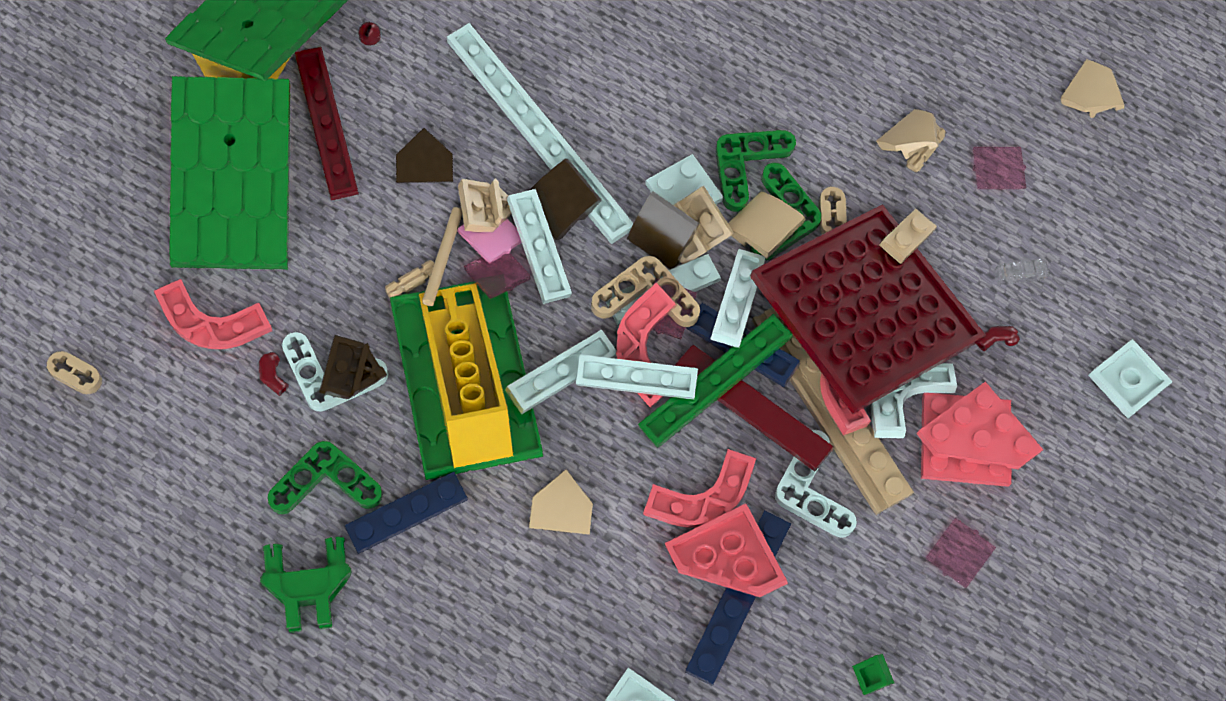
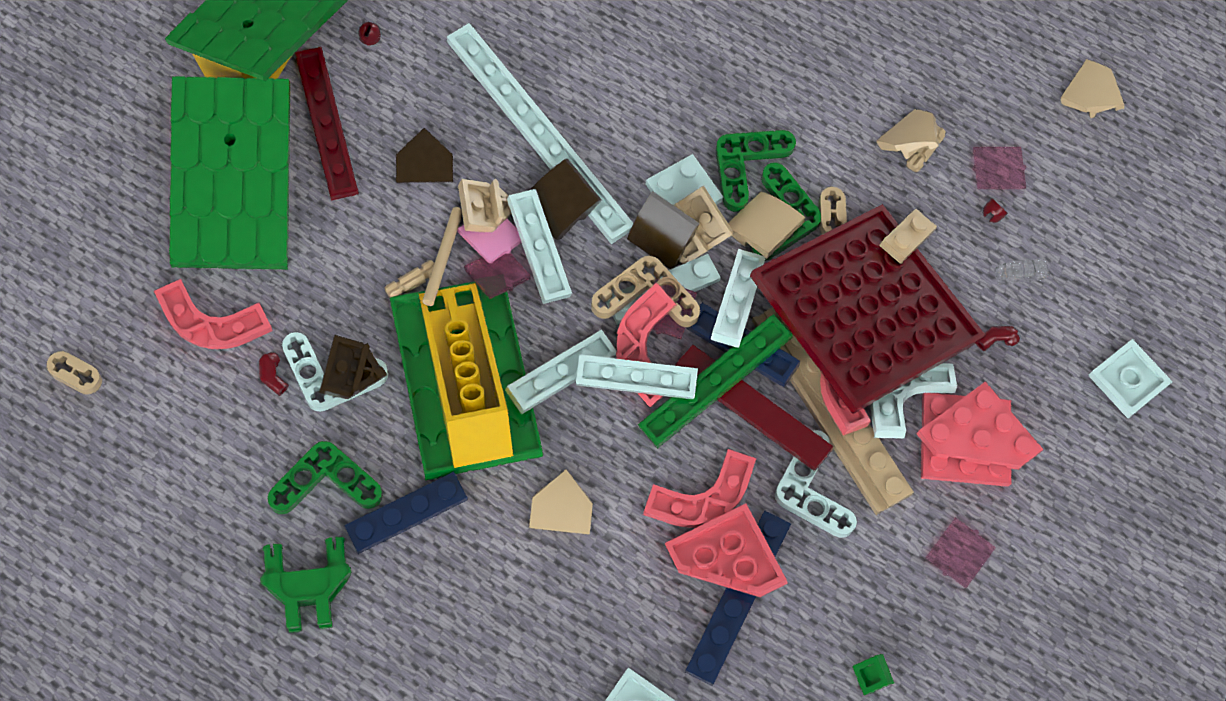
(993, 207): none -> dark red hinge

